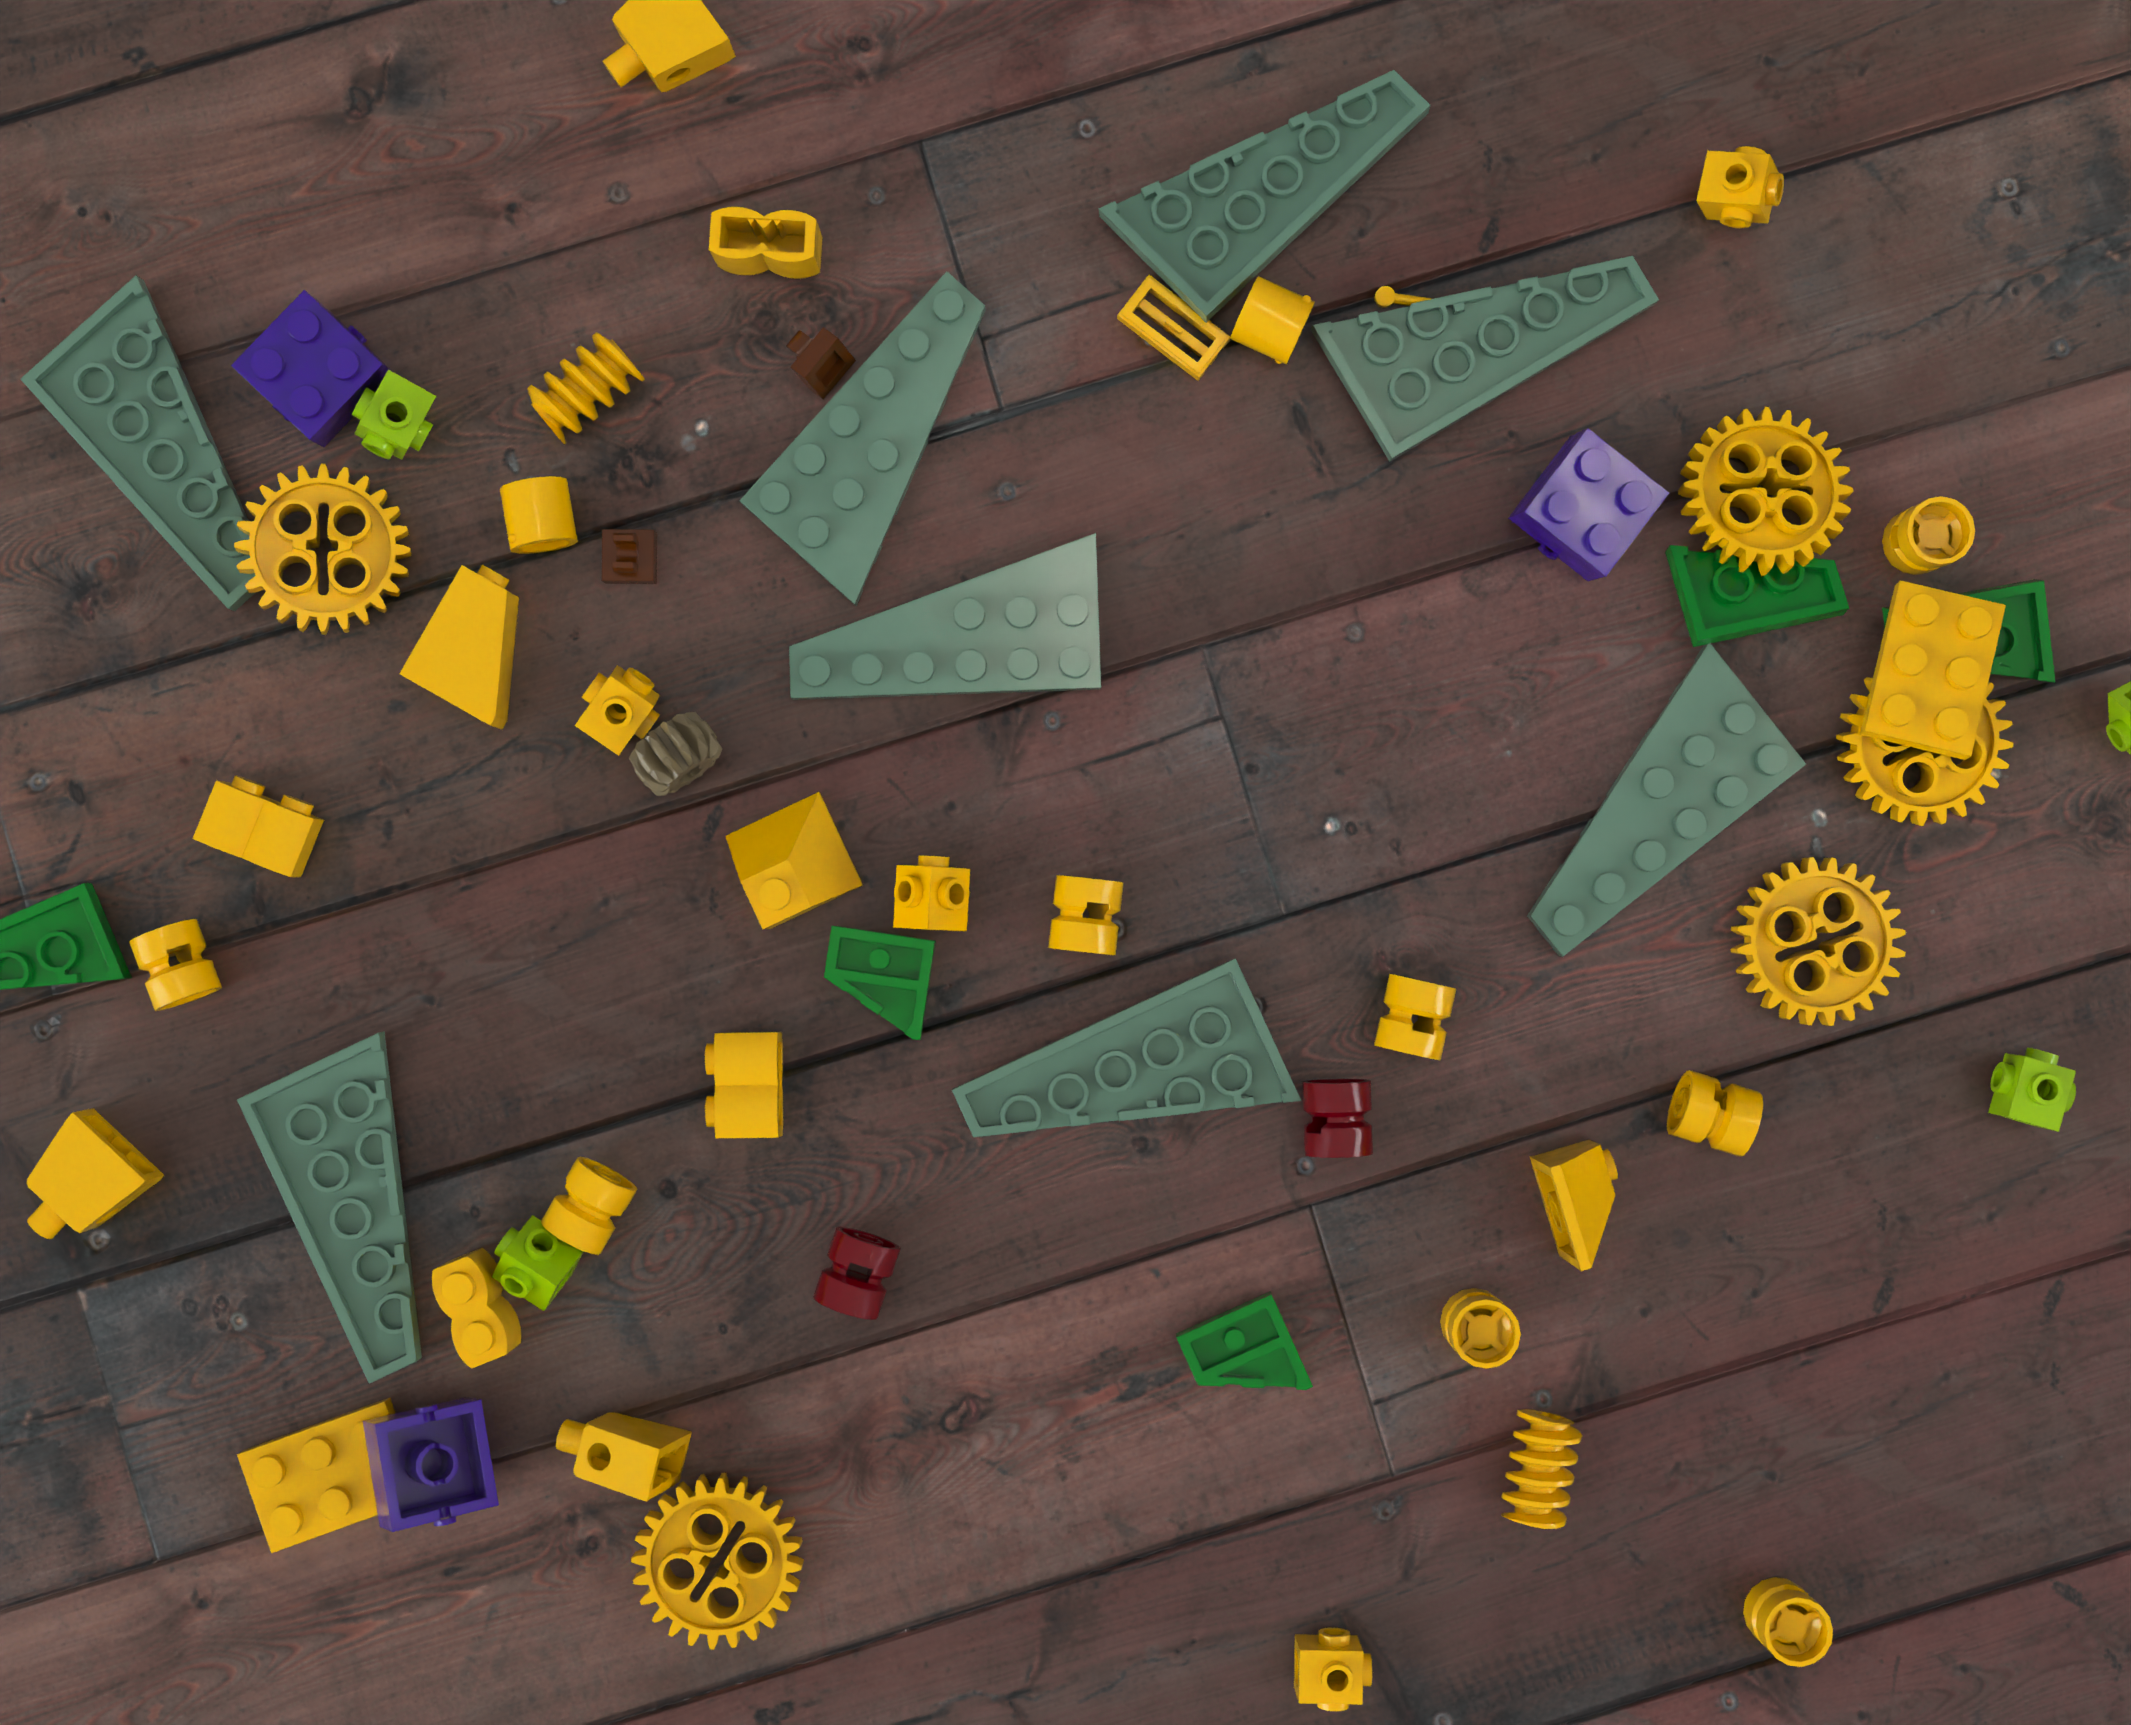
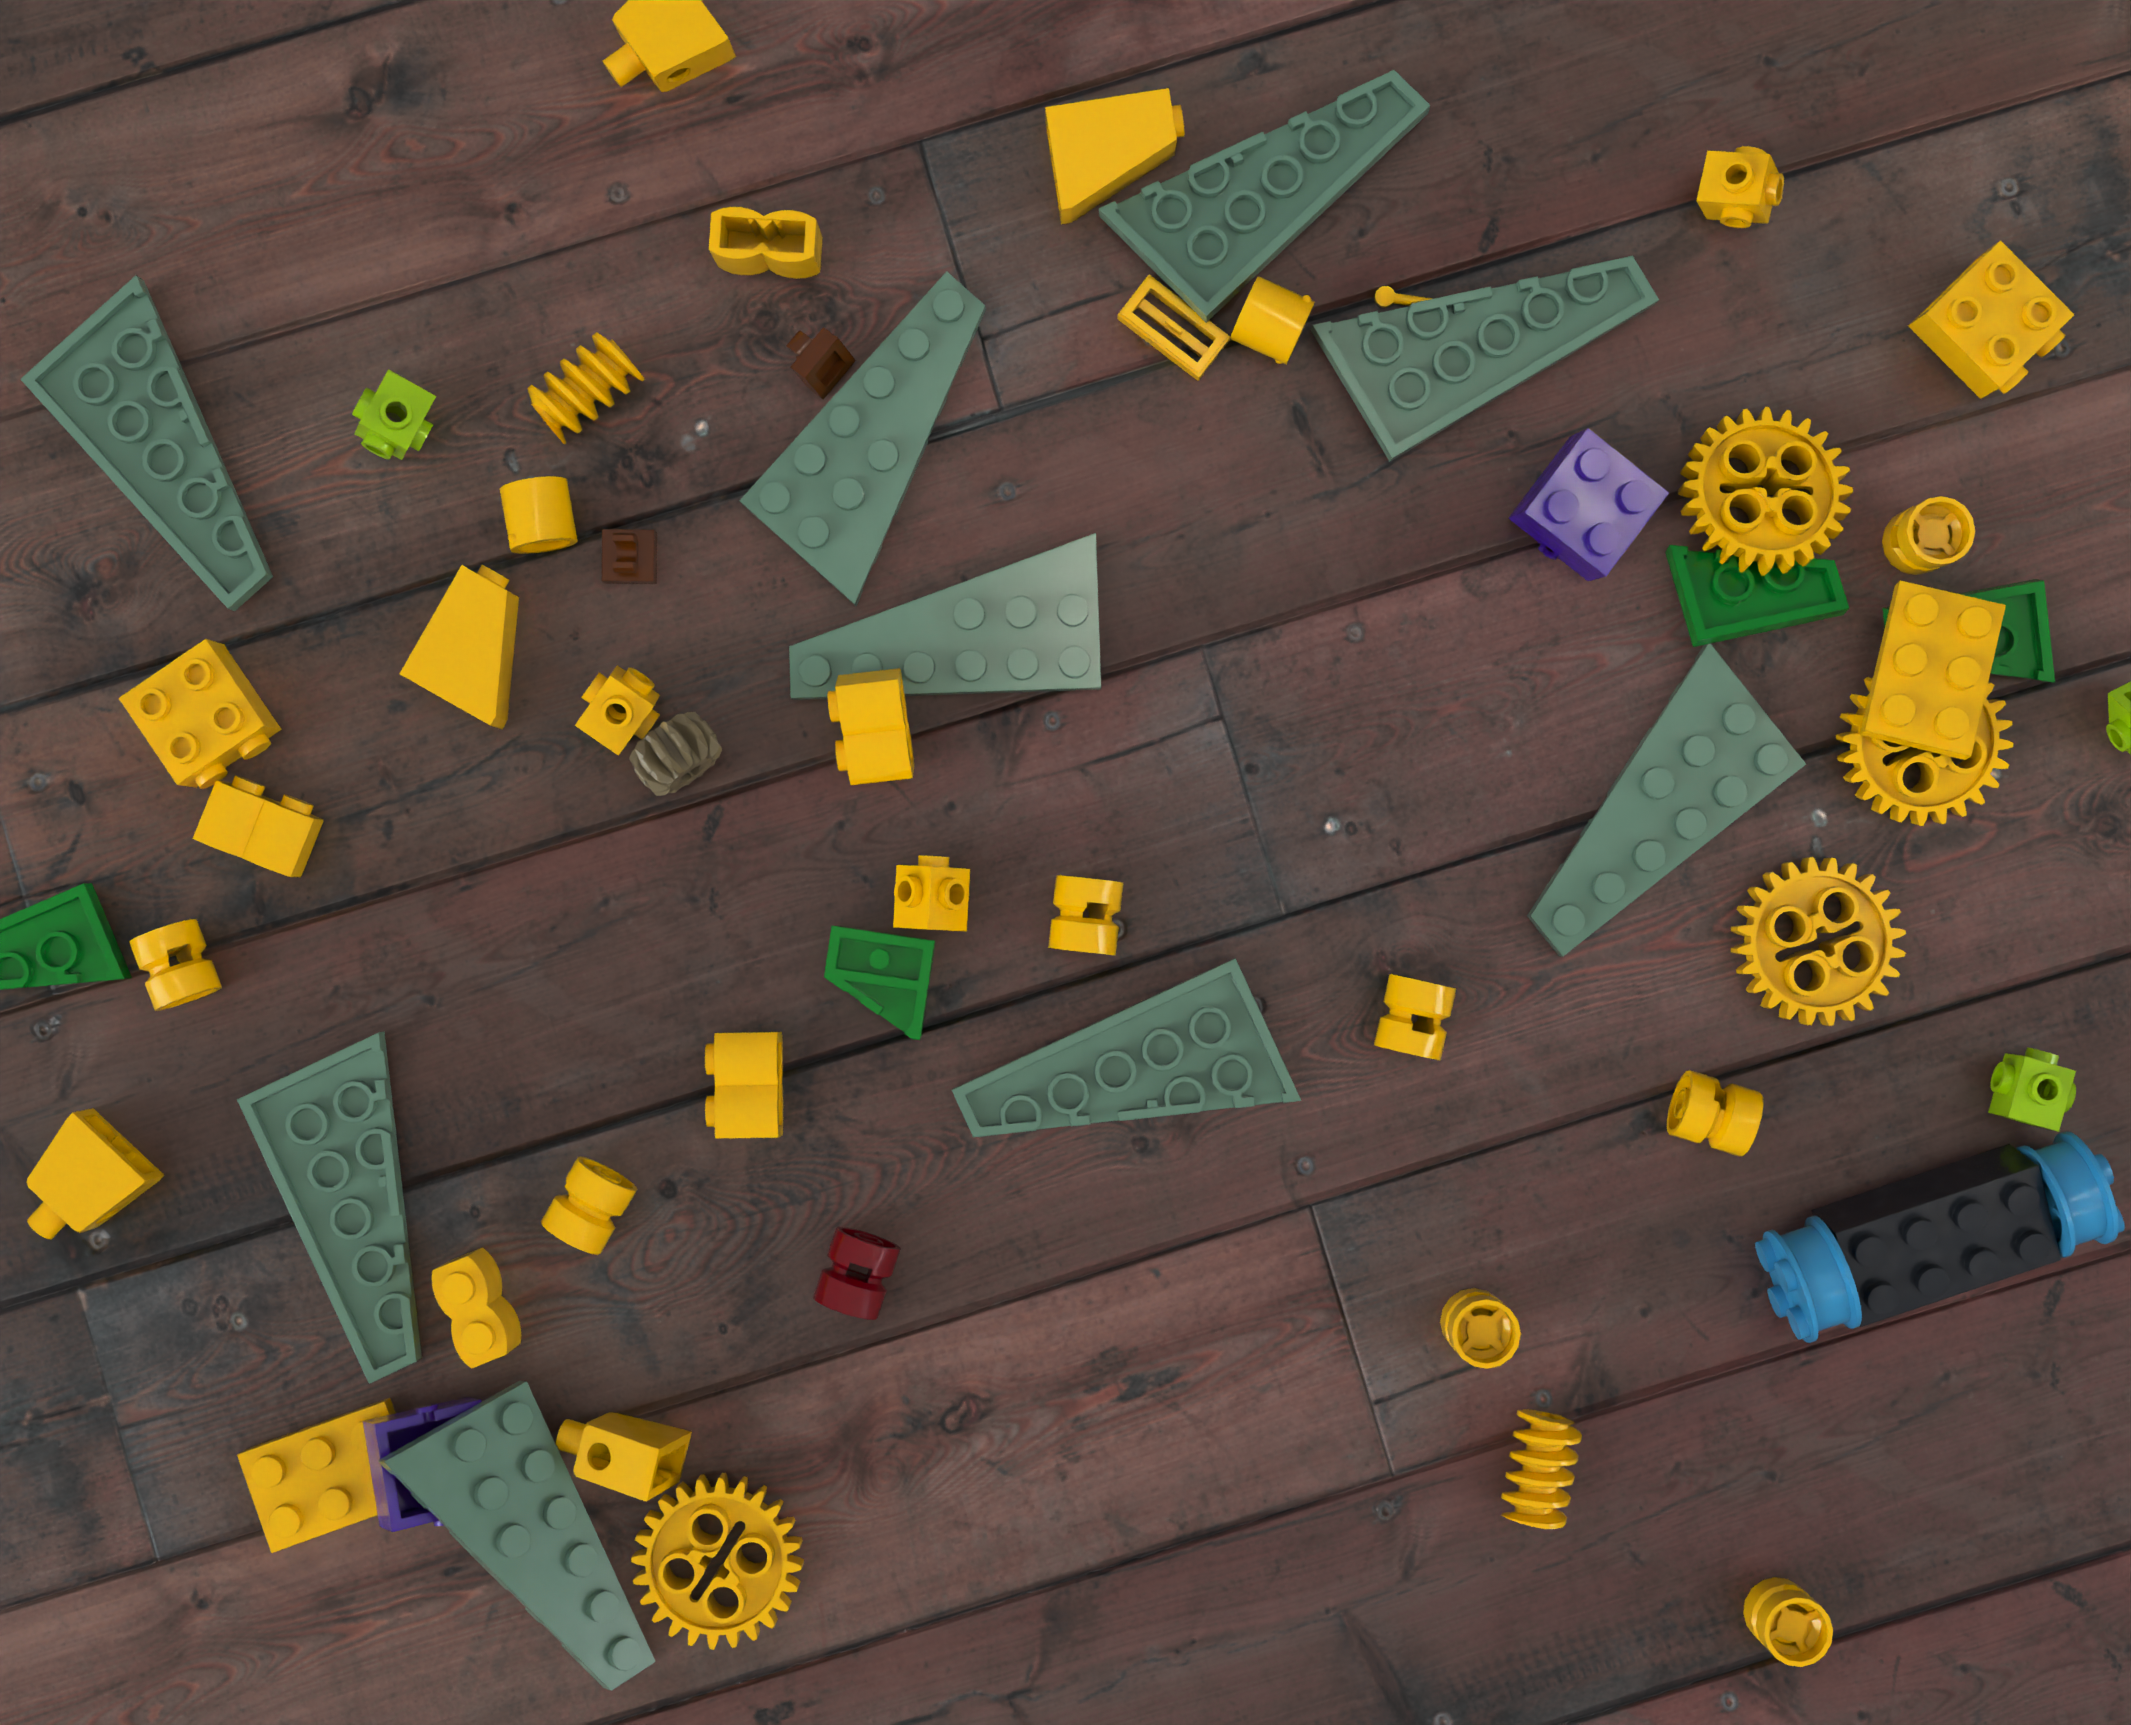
(201, 715): none -> yellow brick
(275, 549): yellow gear -> none
(311, 368): dark purple brick -> none
(517, 1512): none -> sand green wing
(534, 1263): lime brick -> none
(792, 861): yellow slope -> none
(873, 726): none -> yellow brick
(1108, 145): none -> yellow slope
(1244, 1348): green wing -> none
(1331, 1669): yellow brick -> none
(1337, 1118): dark red wheel -> none
(1576, 1197): yellow slope -> none
(1939, 1234): none -> black brick
(1993, 321): none -> yellow brick

